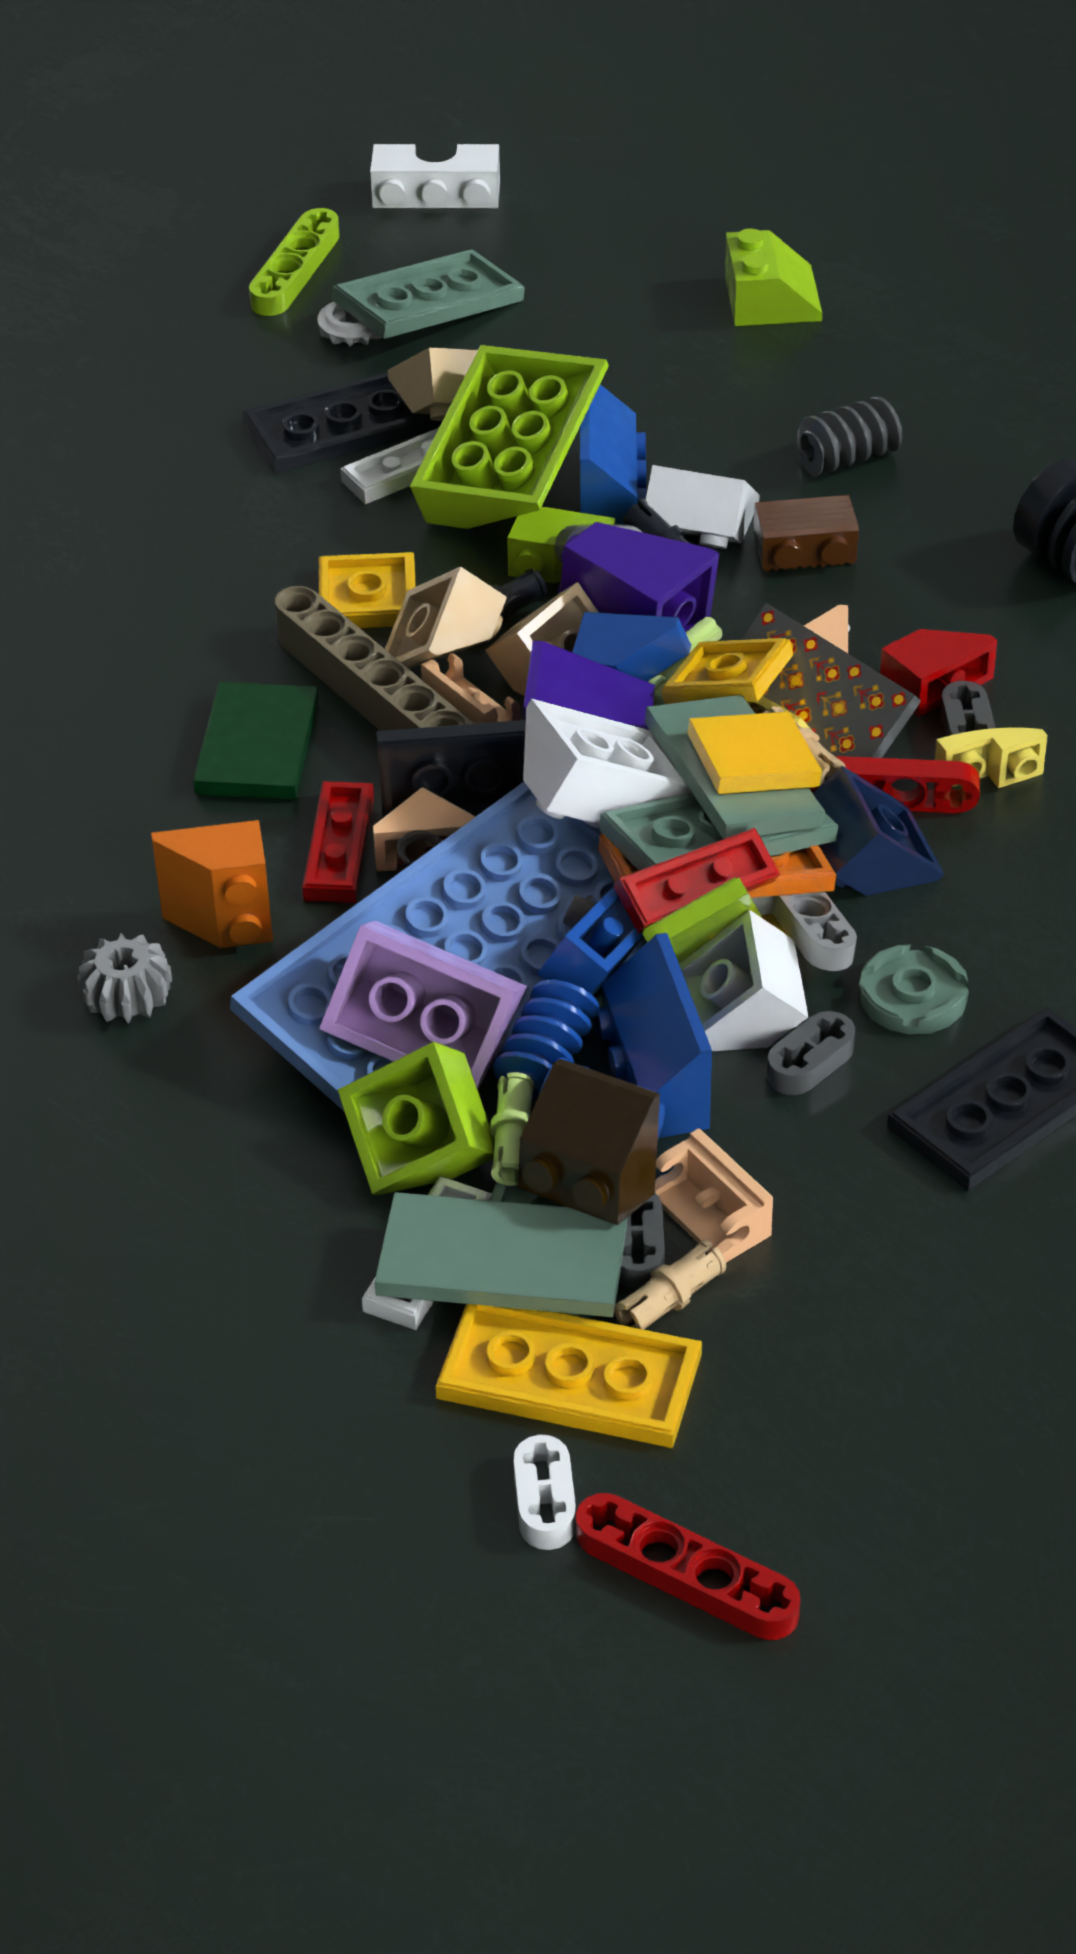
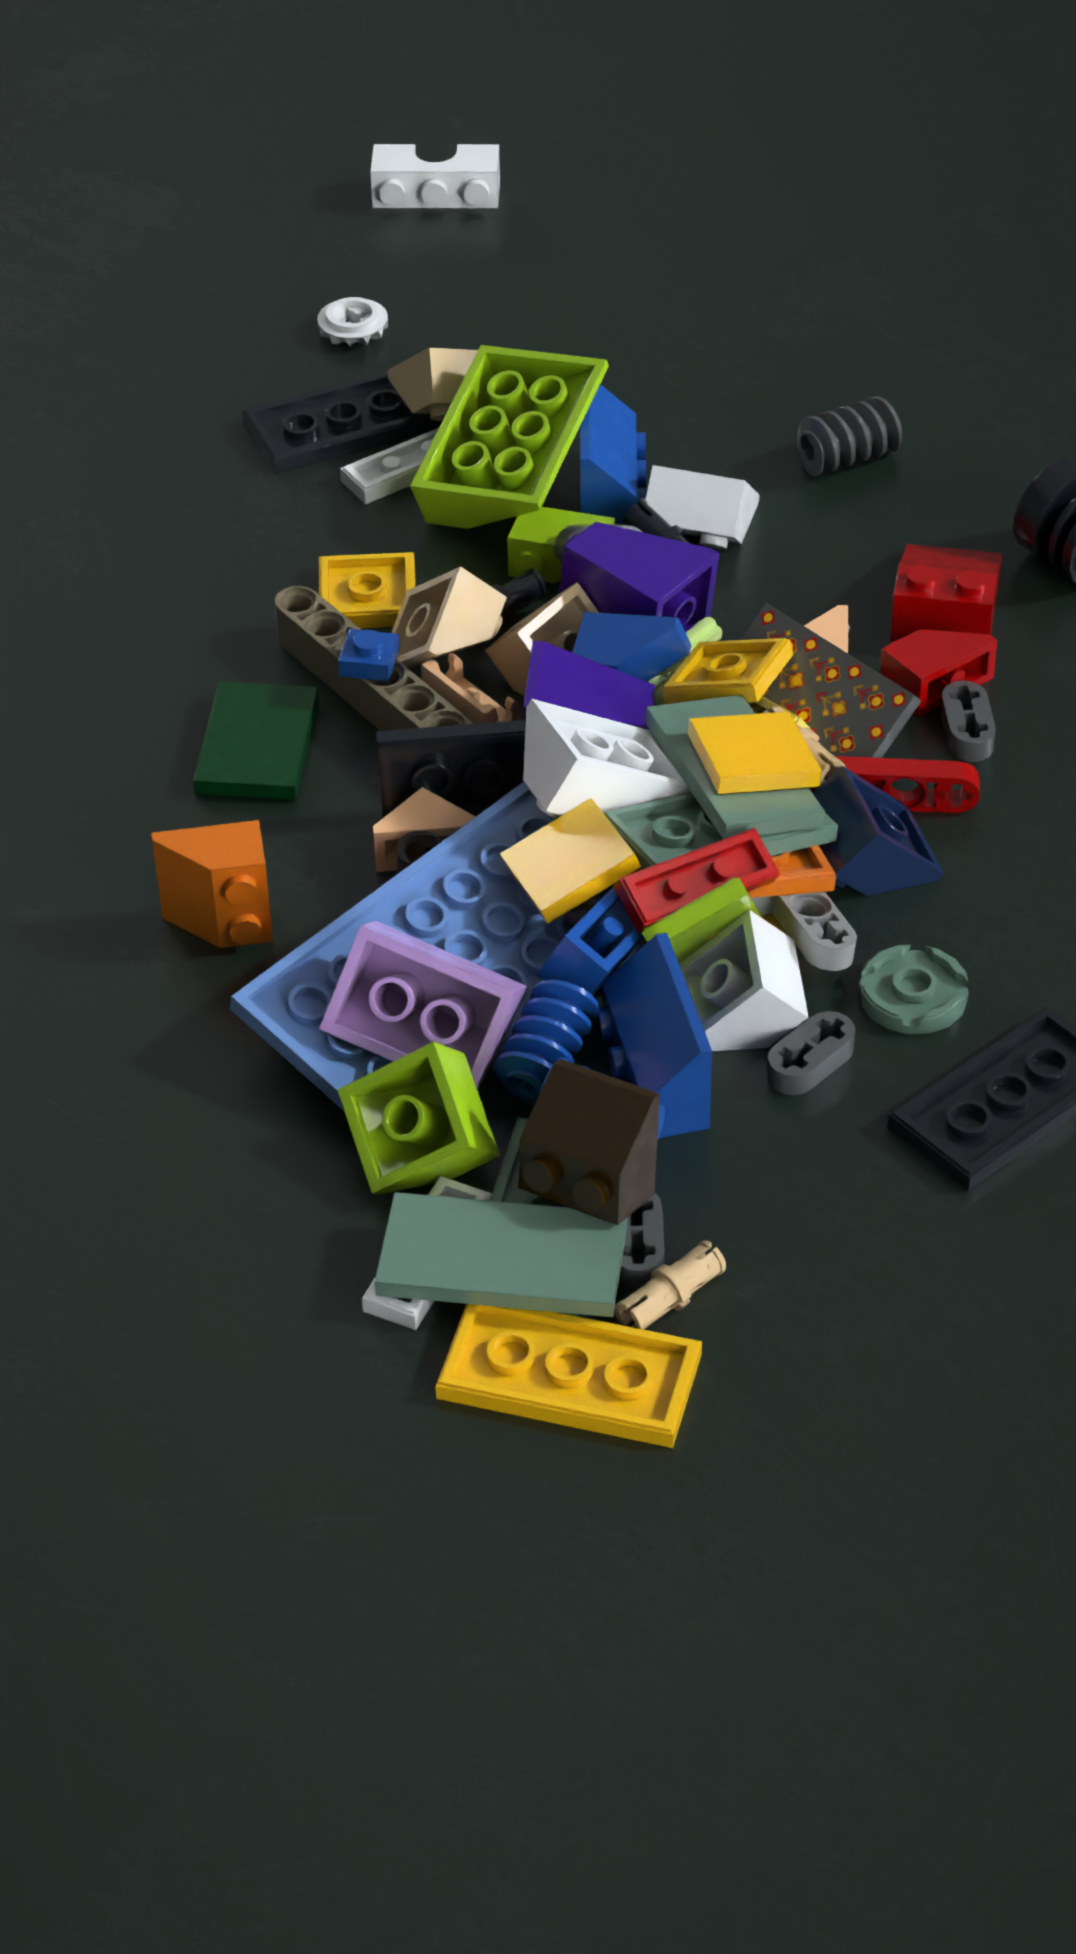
(124, 978): light grey gear -> none
(299, 254): lime beam -> none
(338, 842): red tile -> none
(368, 654): none -> blue plate
(427, 293): sand green tile -> none
(508, 1124): yellowish green pin -> none
(555, 1490): white beam -> none
(570, 860): none -> yellow tile
(692, 1558): red beam -> none
(713, 1196): light nougat hinge -> none
(768, 280): lime slope -> none
(806, 532): reddish brown brick -> none
(945, 590): none -> red slope
(1000, 753): light yellow slope -> none

